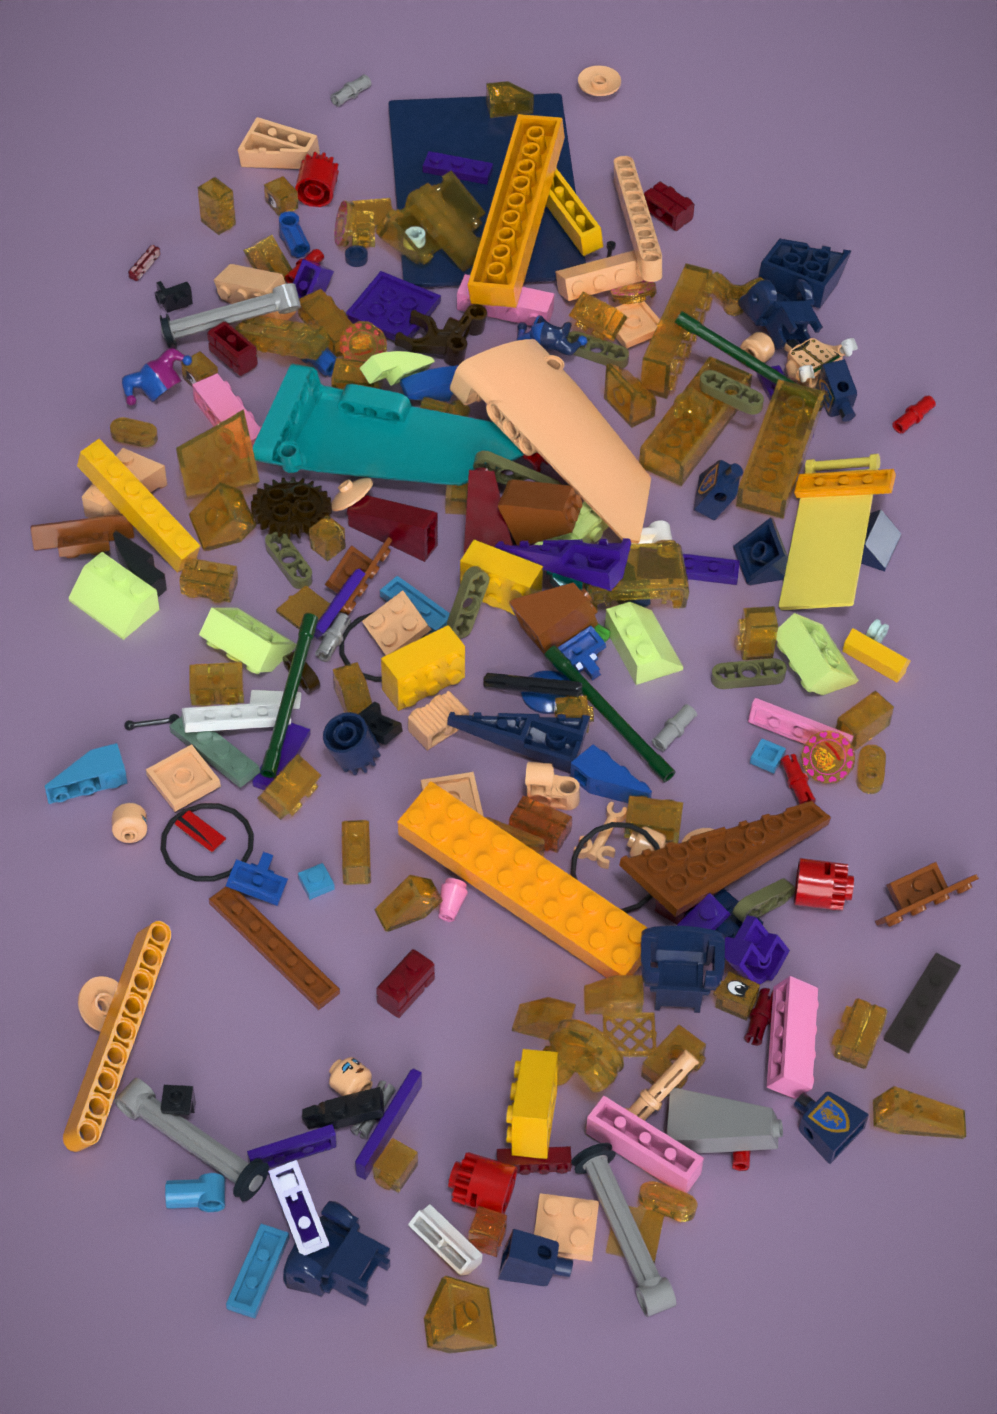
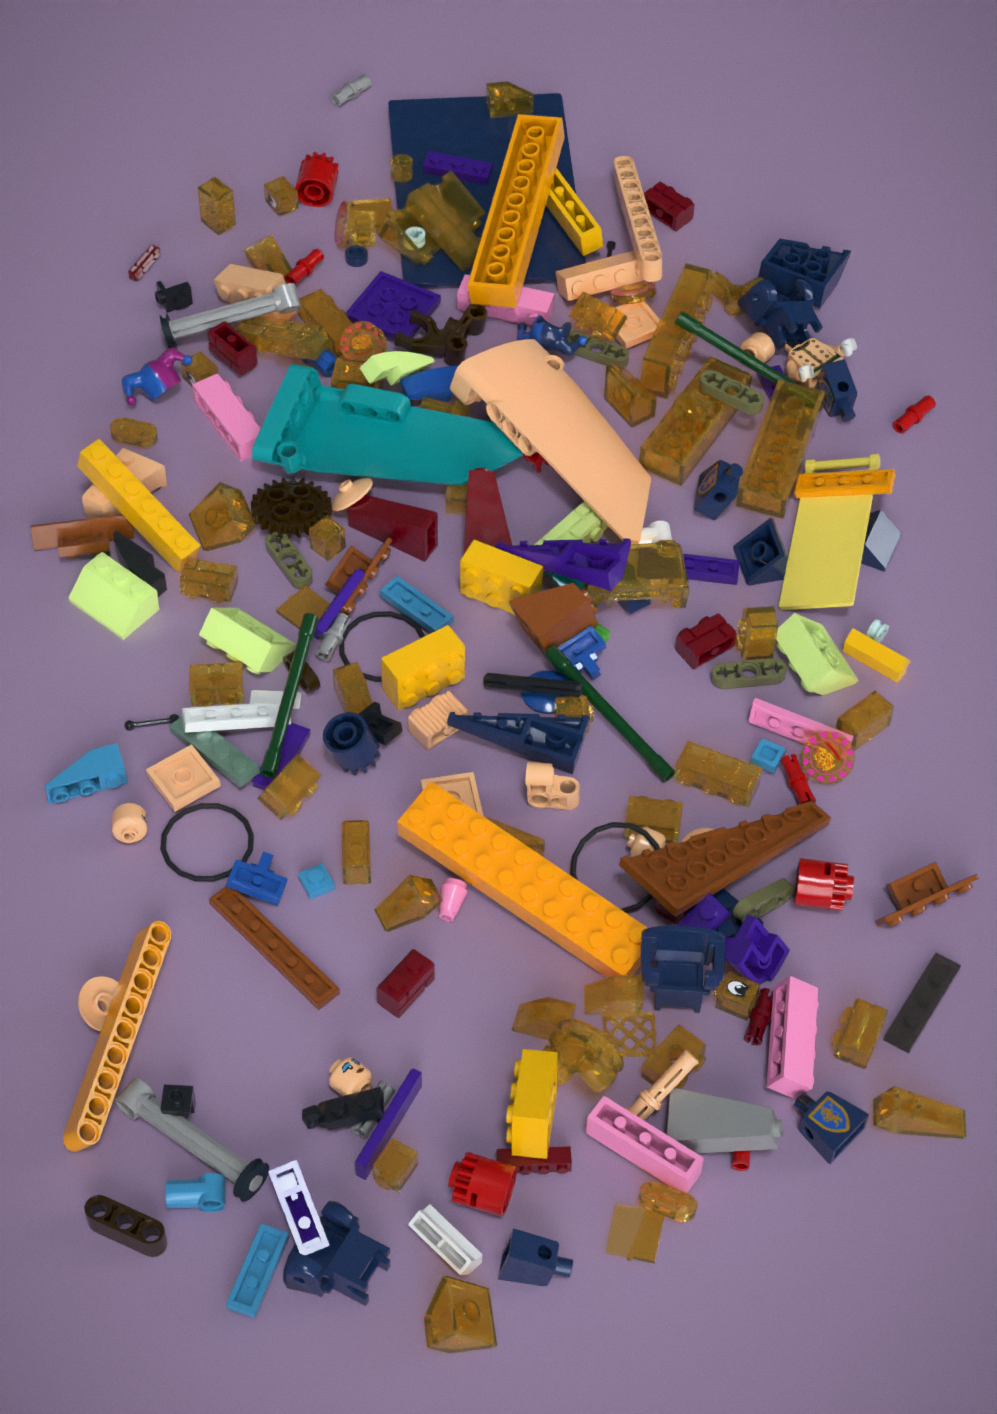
(132, 1237): none -> dark brown beam
(200, 831): red sticker -> none
(218, 456): clear yellow wedge -> none
(276, 146): light nougat wedge -> none
(292, 234): blue piece -> none
(295, 1147): dark purple tile -> none
(312, 277): dark purple slope -> none
(396, 624): light nougat plate -> none
(401, 168): none -> clear yellow wheel
(464, 592): olive beam -> none
(488, 1231): clear orange brick -> none
(520, 471): olive beam -> none
(539, 510): dark orange slope -> none
(542, 822): clear orange brick -> none
(569, 1223): light nougat plate -> none
(597, 850): light nougat bar -> none
(599, 80): light nougat dish -> none
(605, 777): blue slope -> none
(641, 642): yellowish green slope -> none
(653, 1291): light grey piece -> none
(674, 727): light grey pin -> none
(705, 640): none -> dark red brick
(718, 774): none -> clear yellow brick
(871, 767): clear yellow plate -> none

